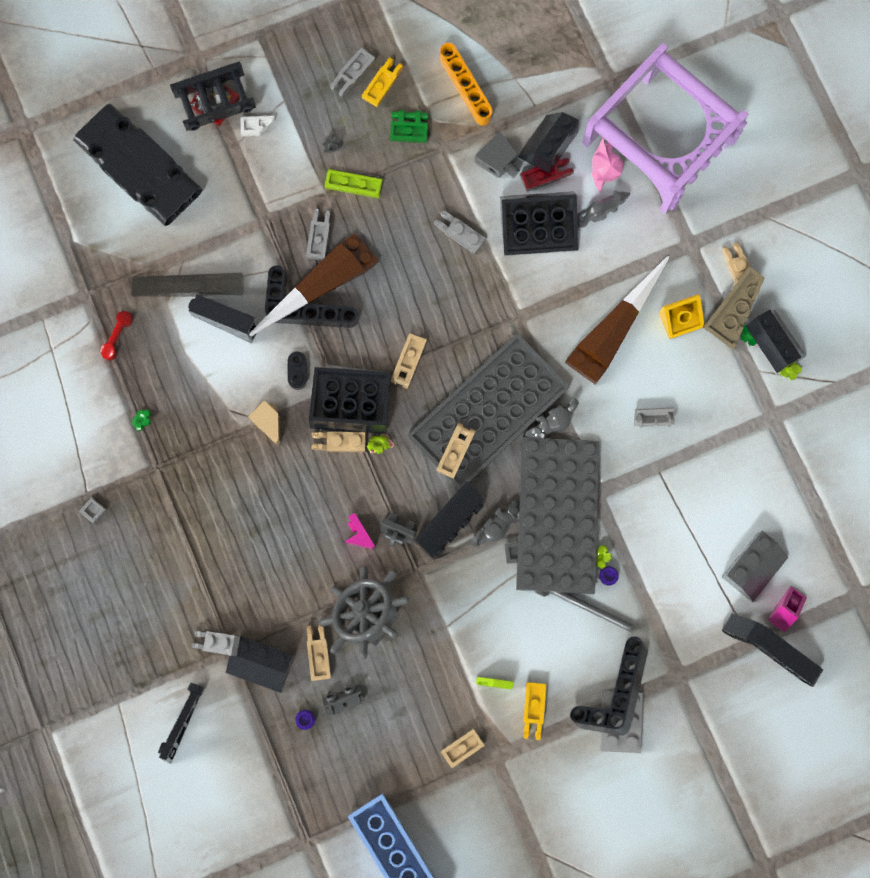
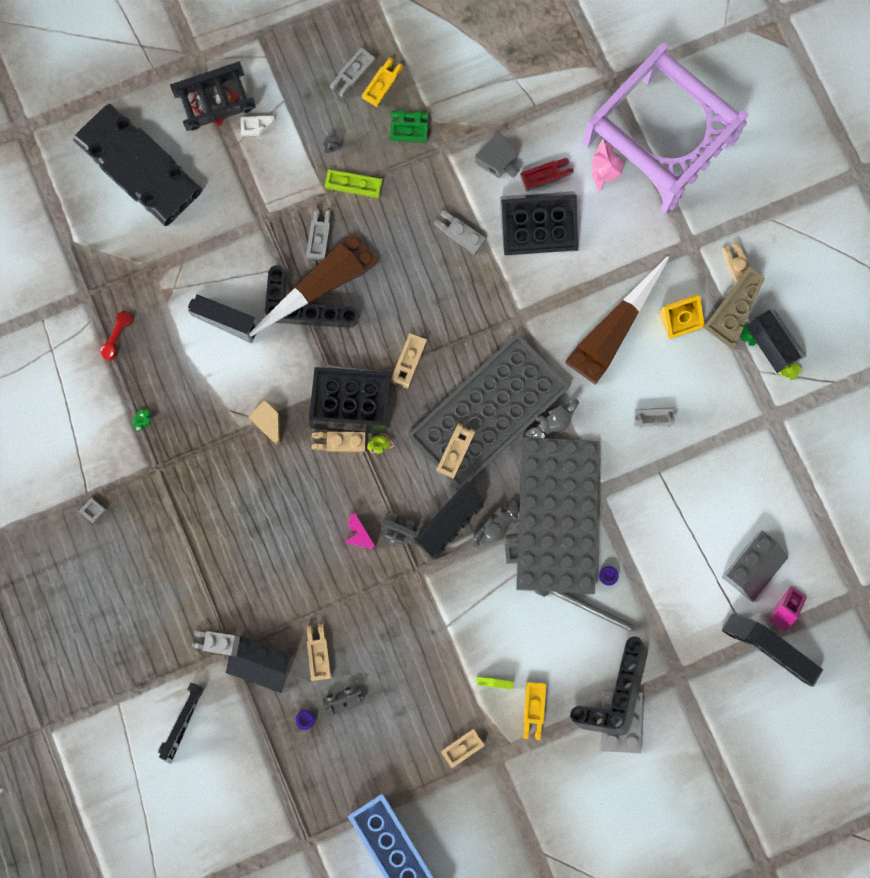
(188, 285): clear smoke slope -> none
(297, 369): black plate -> none
(370, 616): dark grey piece -> none
(463, 76): light orange beam -> none
(550, 141): black slope -> none
(599, 209): dark grey animal -> none
(602, 556): lime plant -> none

